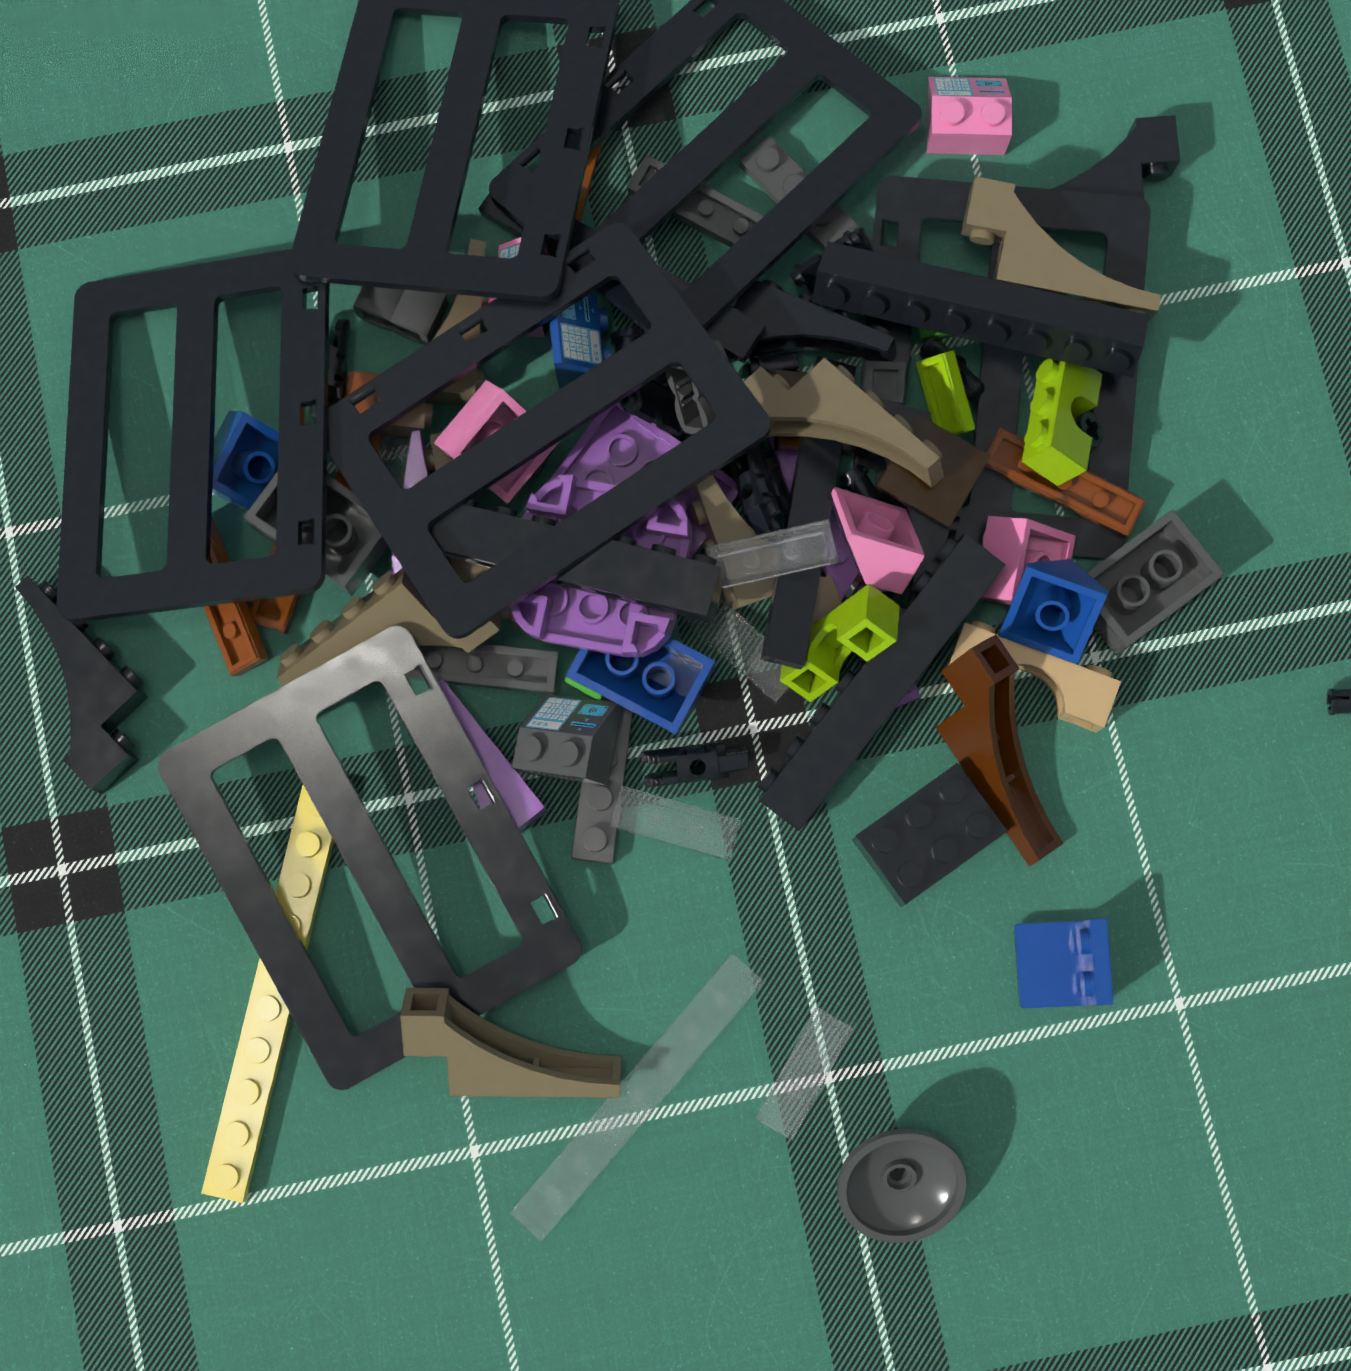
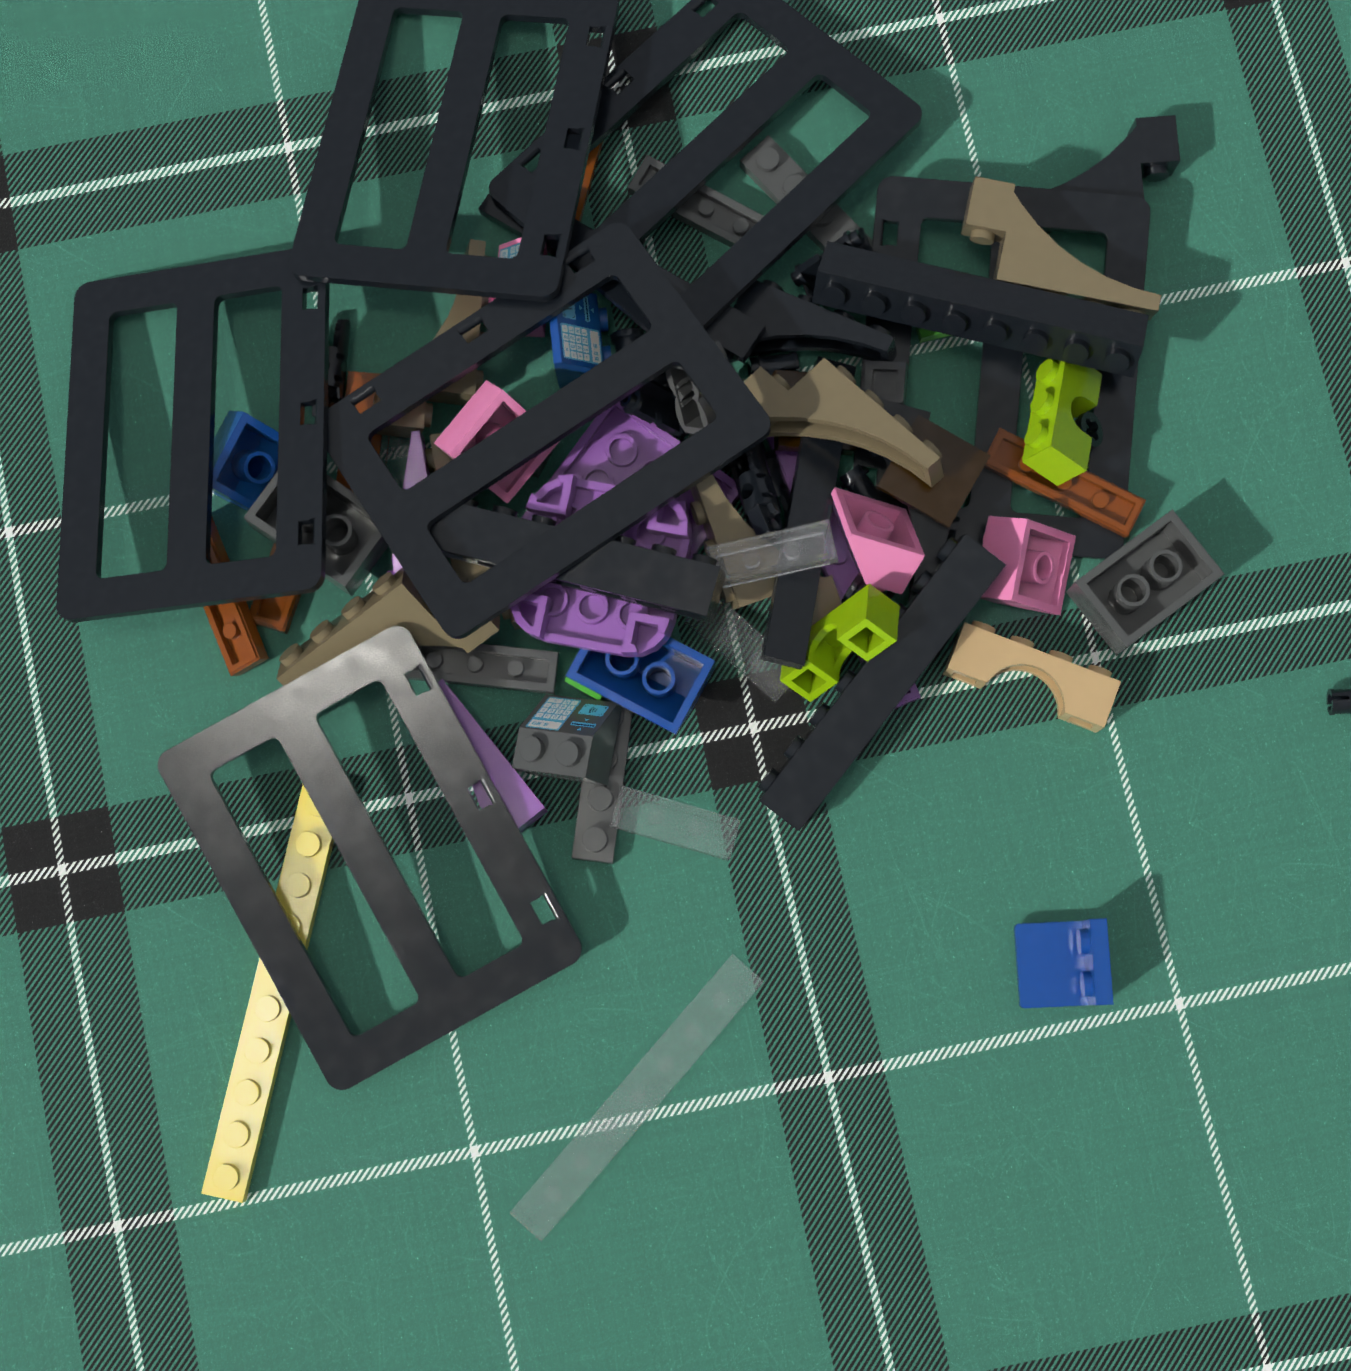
(97, 692): black arch -> none
(402, 311): dark grey brick -> none
(497, 1062): dark tan arch -> none
(715, 765): black hinge -> none
(804, 1073): clear tile -> none
(903, 1202): dark grey dish -> none
(929, 835): black brick -> none
(945, 393): lime tile -> none
(968, 115): bright pink slope -> none
(972, 385): black axle -> none
(989, 749): reddish brown arch -> none
(1054, 609): blue slope -> none

